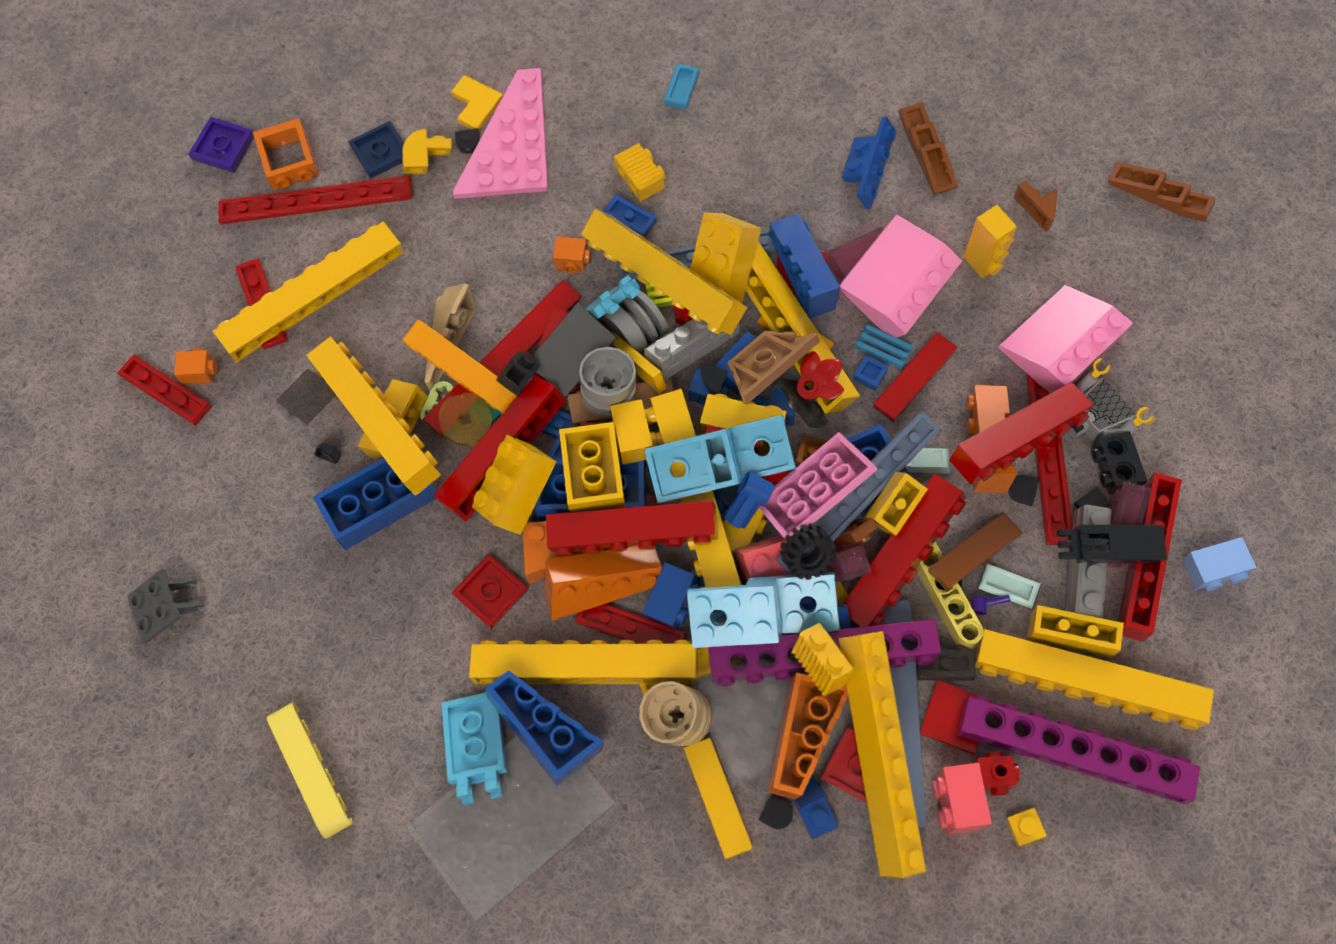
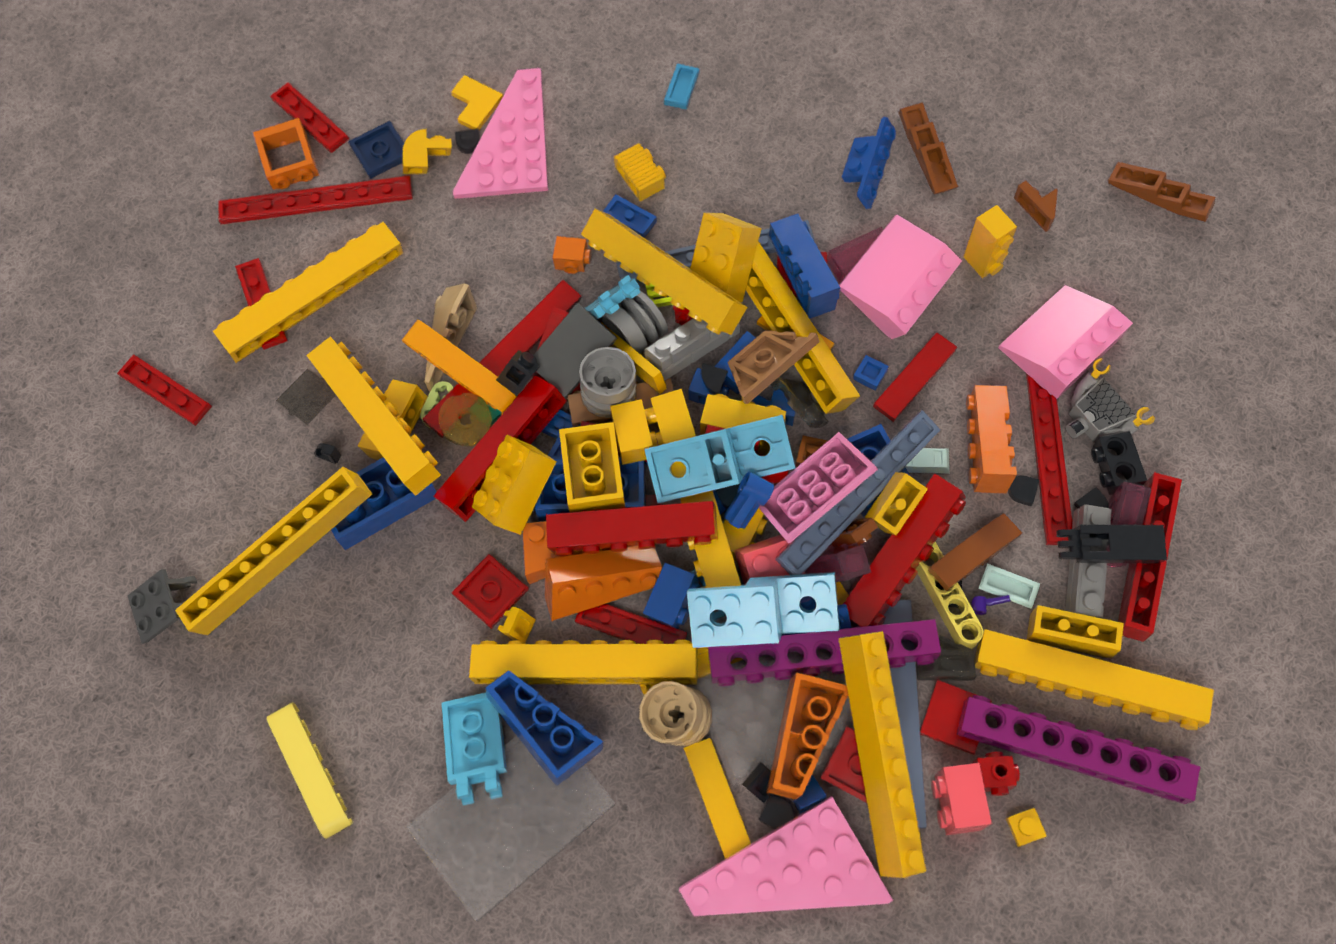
(195, 367): orange brick -> none
(221, 144): dark purple plate -> none
(273, 552): none -> yellow brick
(312, 118): none -> red tile
(517, 625): none -> yellow tile
(758, 782): none -> black tile
(795, 867): none -> bright pink wing
(815, 561): black tyre -> none
(822, 659): yellow brick -> none
(823, 375): red plate -> none
(860, 345): dark azure tile -> none
(1021, 433): red brick -> none
(1219, 564): light blue brick -> none

